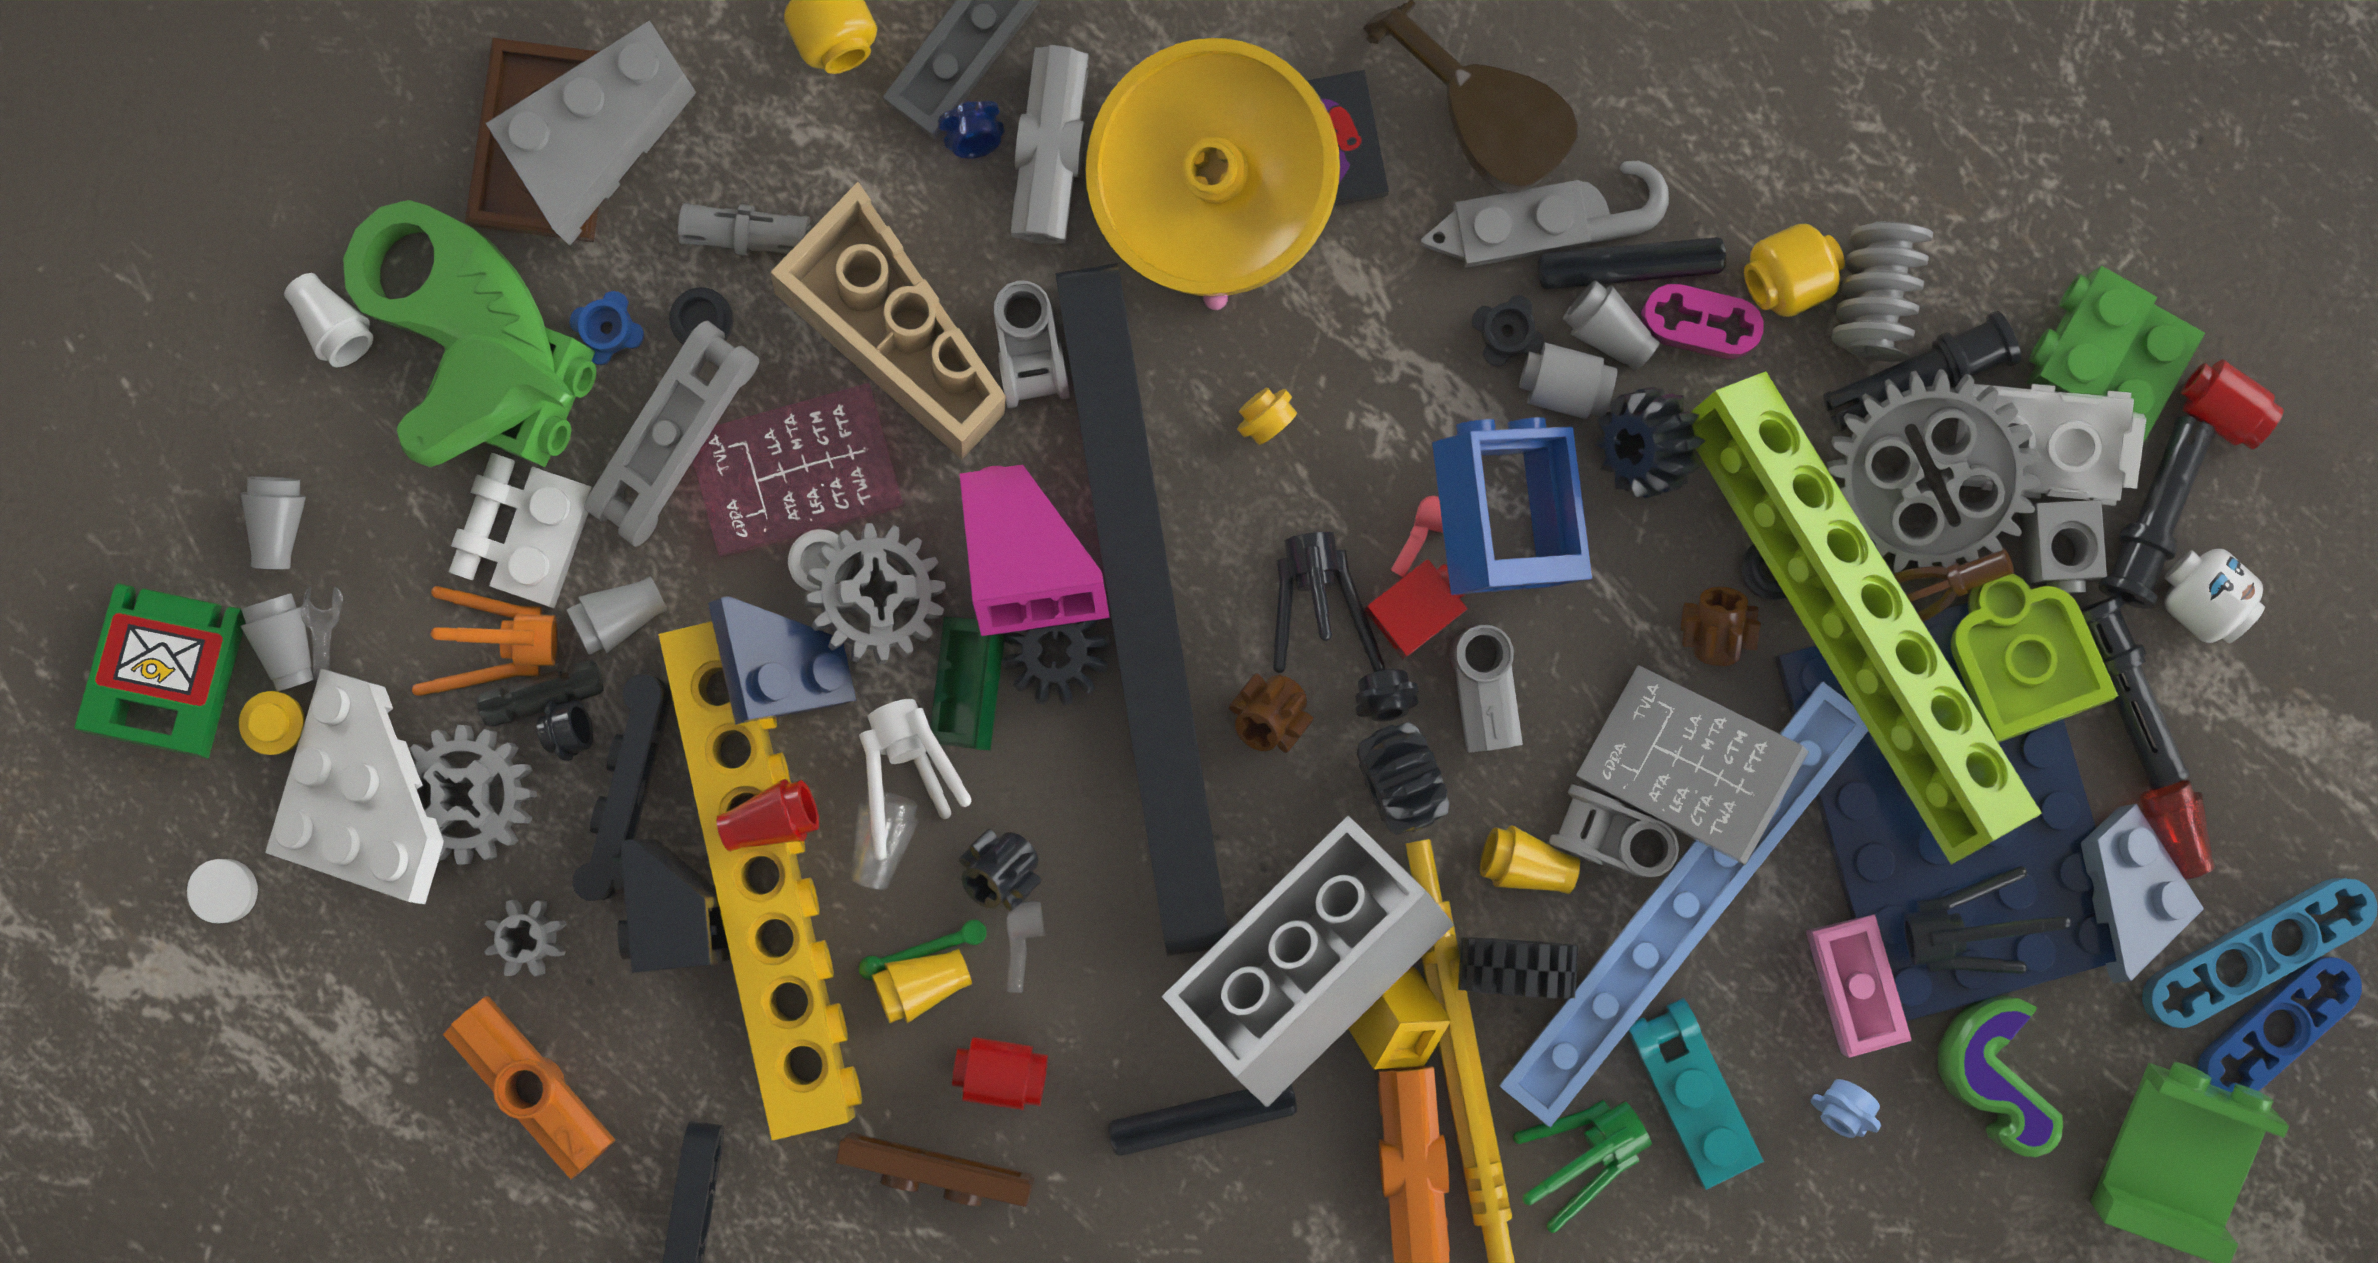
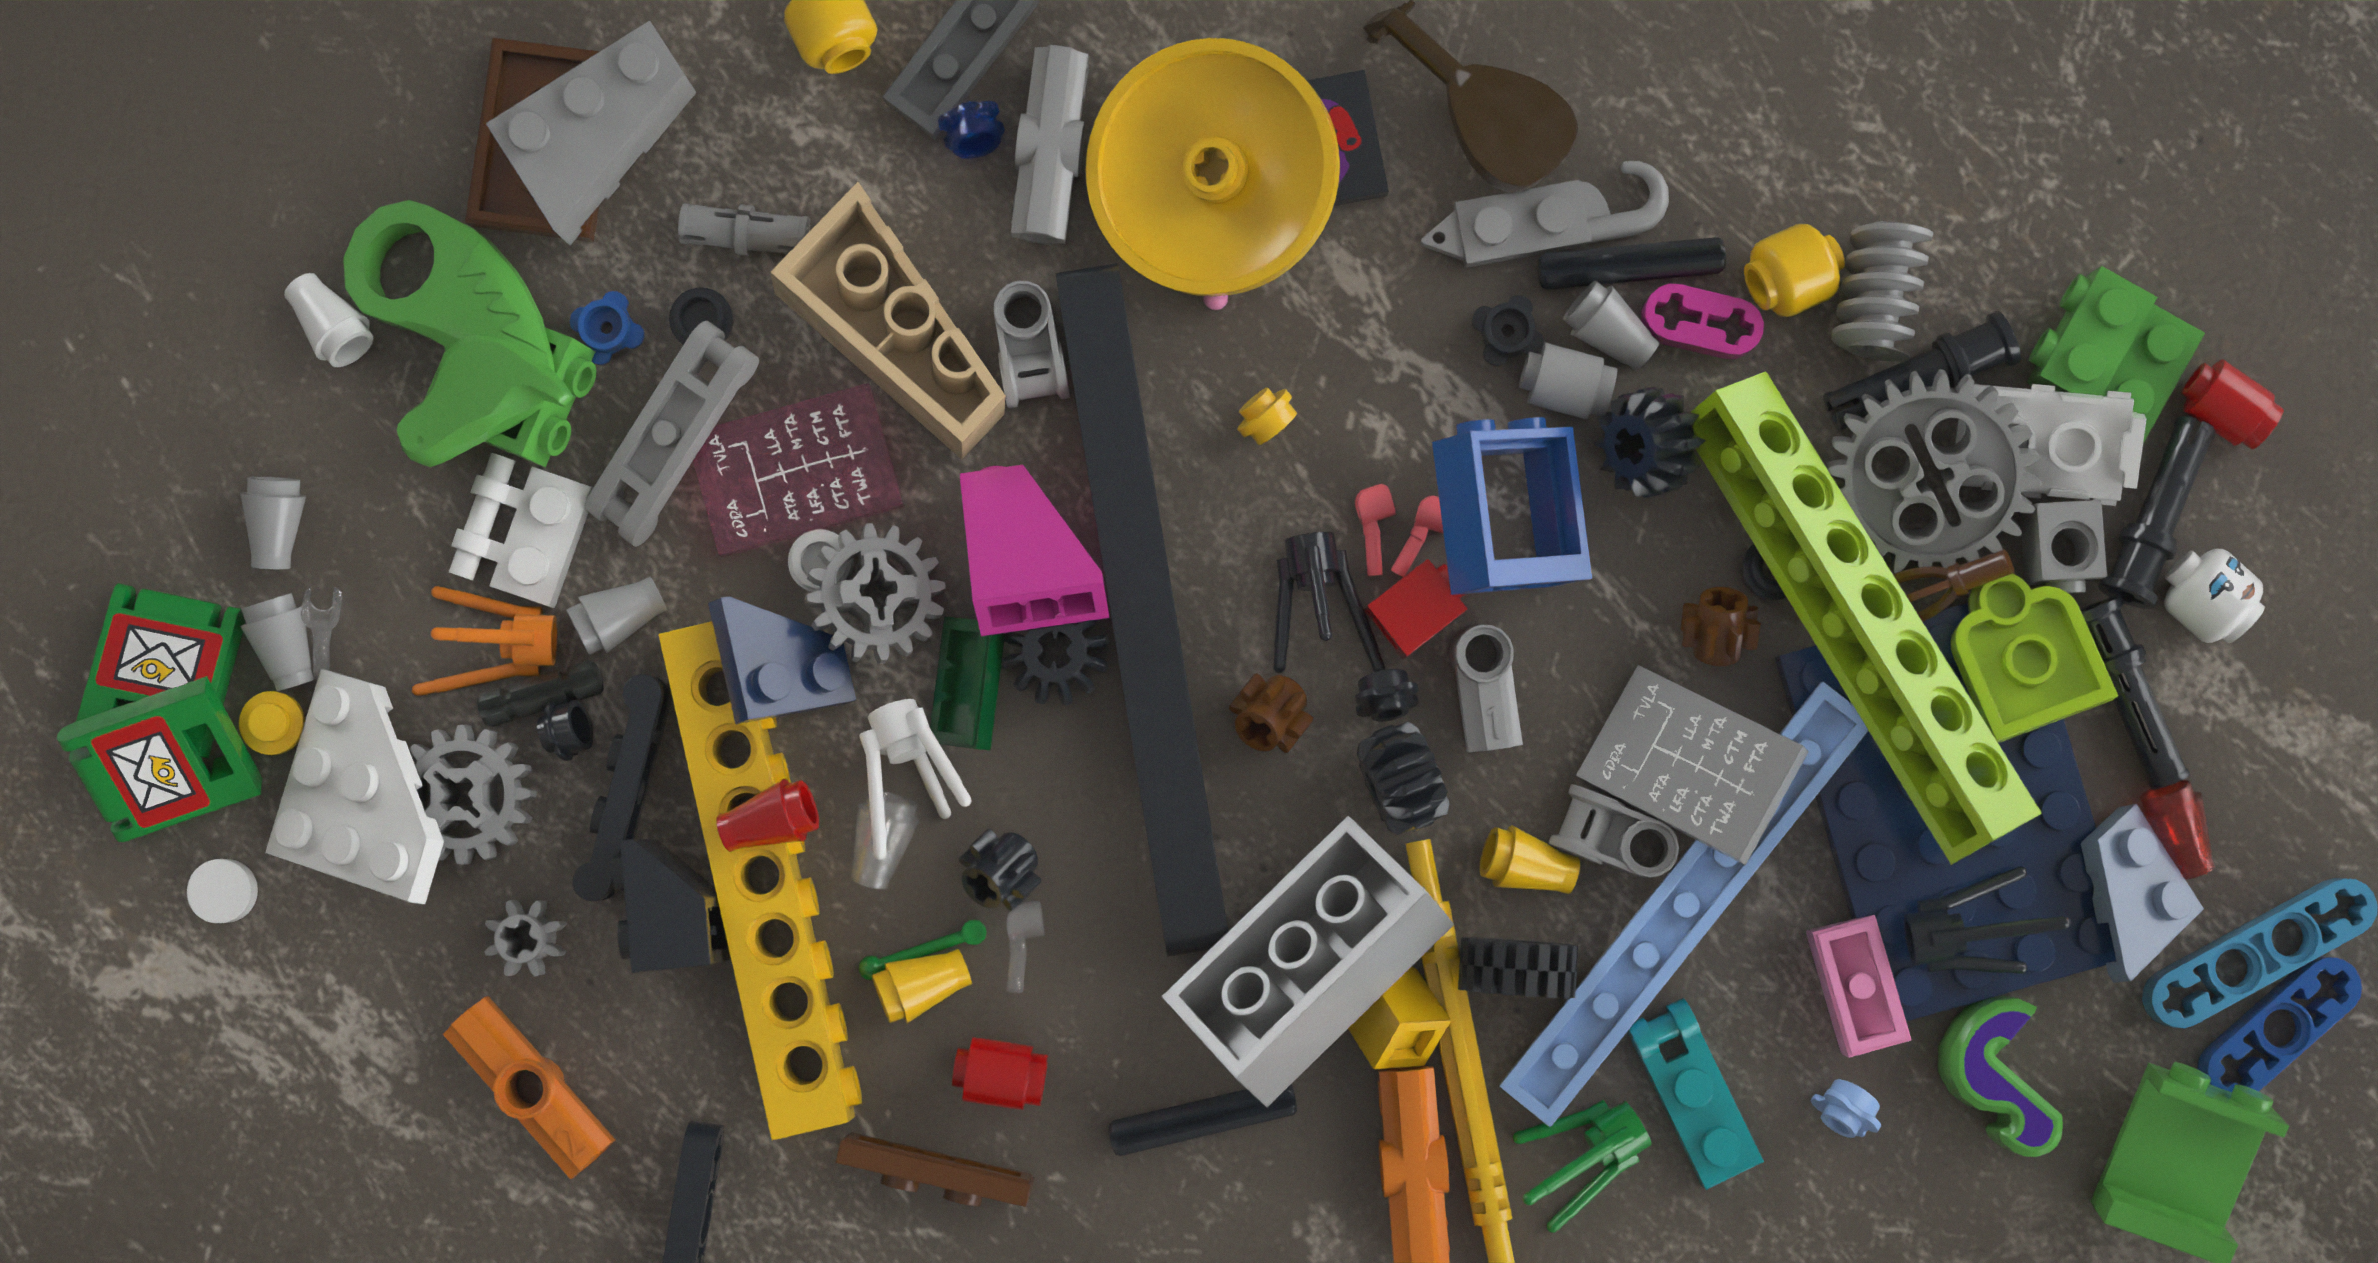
(146, 766): none -> green container
(1372, 506): none -> coral hand

